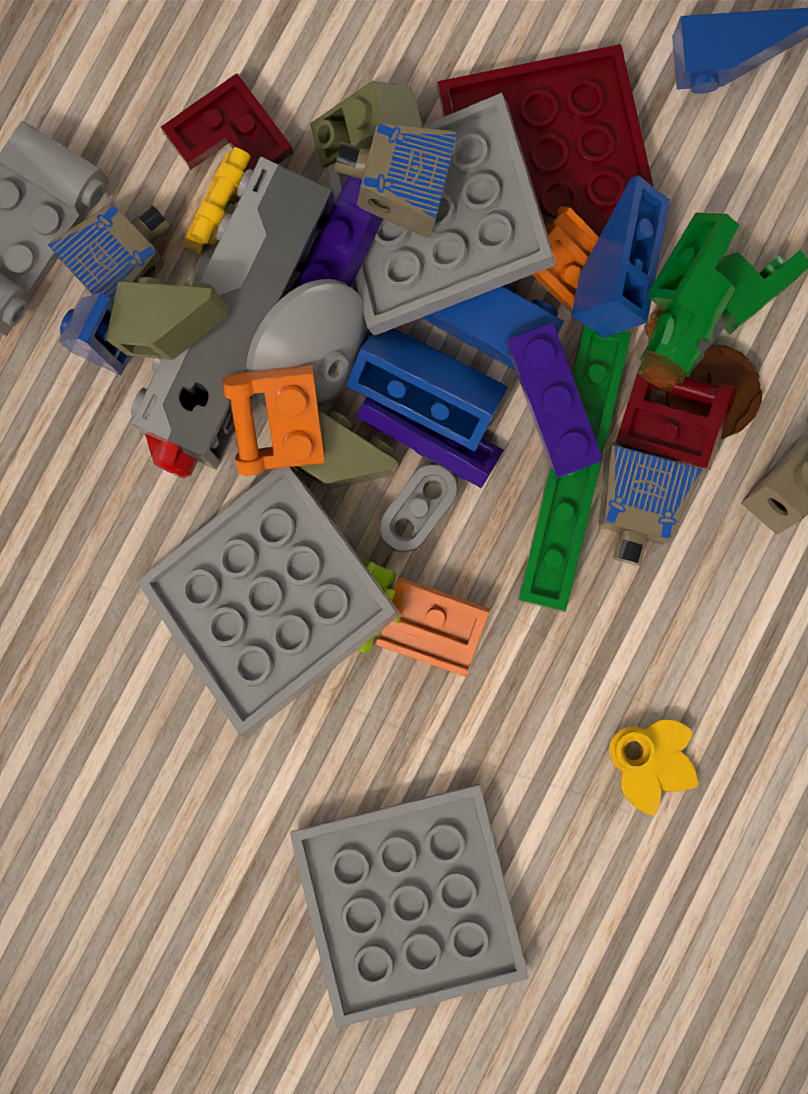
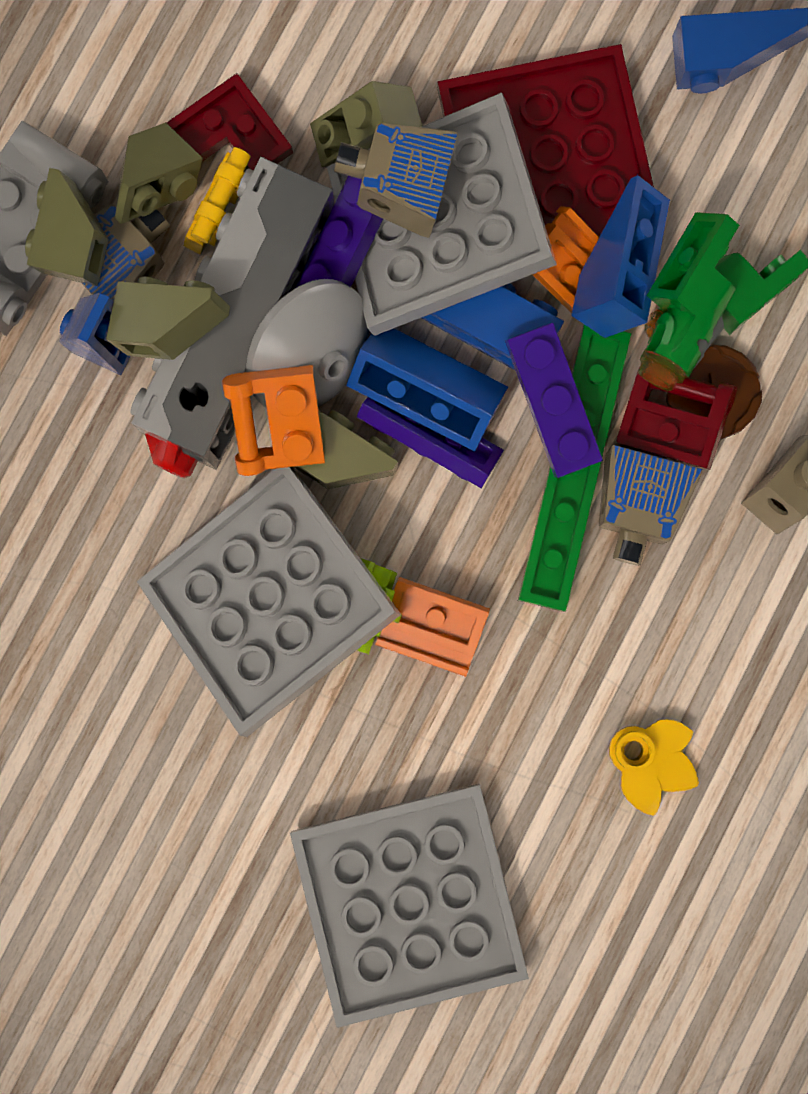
(66, 234): none -> olive slope
(155, 172): none -> olive slope
(417, 508): light grey plate -> none

